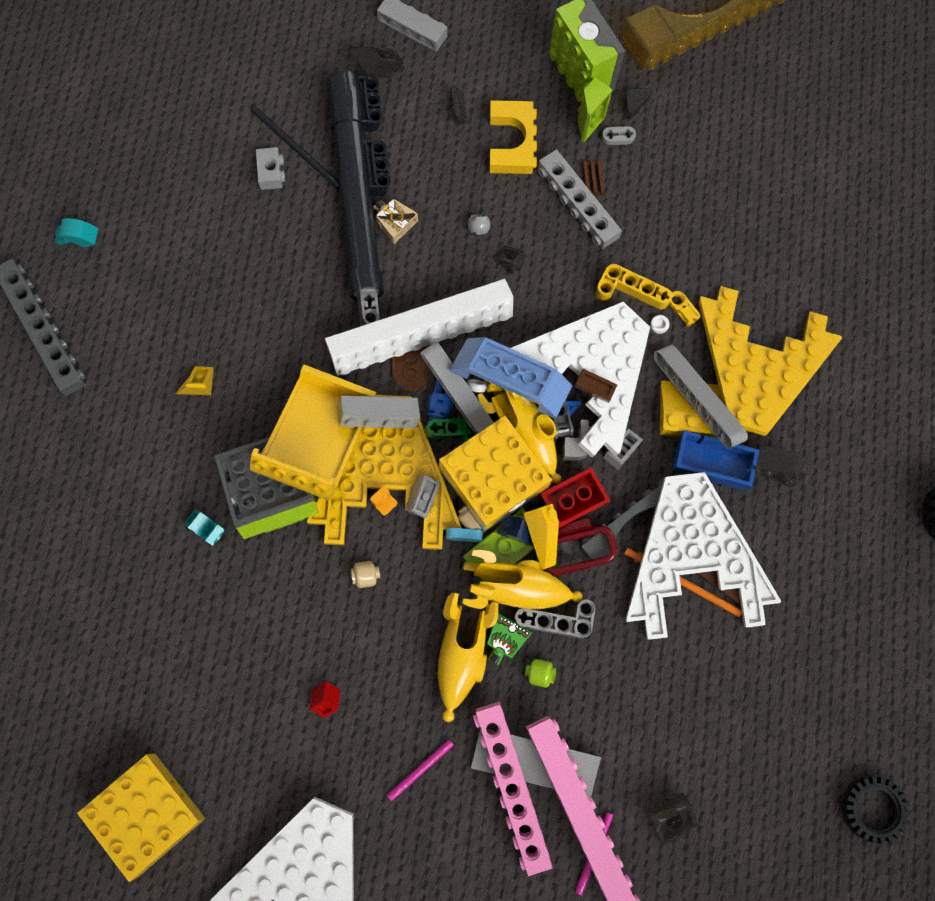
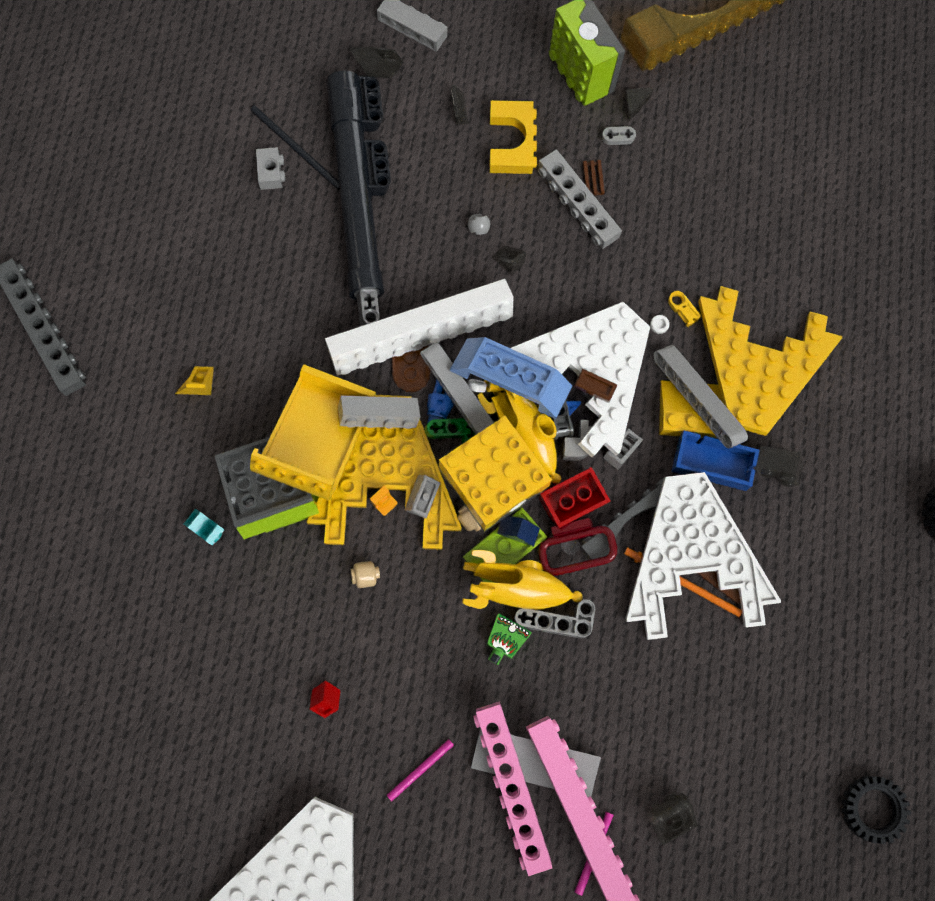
(76, 232): teal brick -> none
(142, 816): yellow piece -> none
(394, 219): torso -> none
(459, 666): yellow piece -> none
(460, 534): medium azure beam -> none
(540, 673): lime head -> none
(544, 534): yellow slope -> none
(593, 107): lime slope -> none
(634, 290): yellow beam -> none

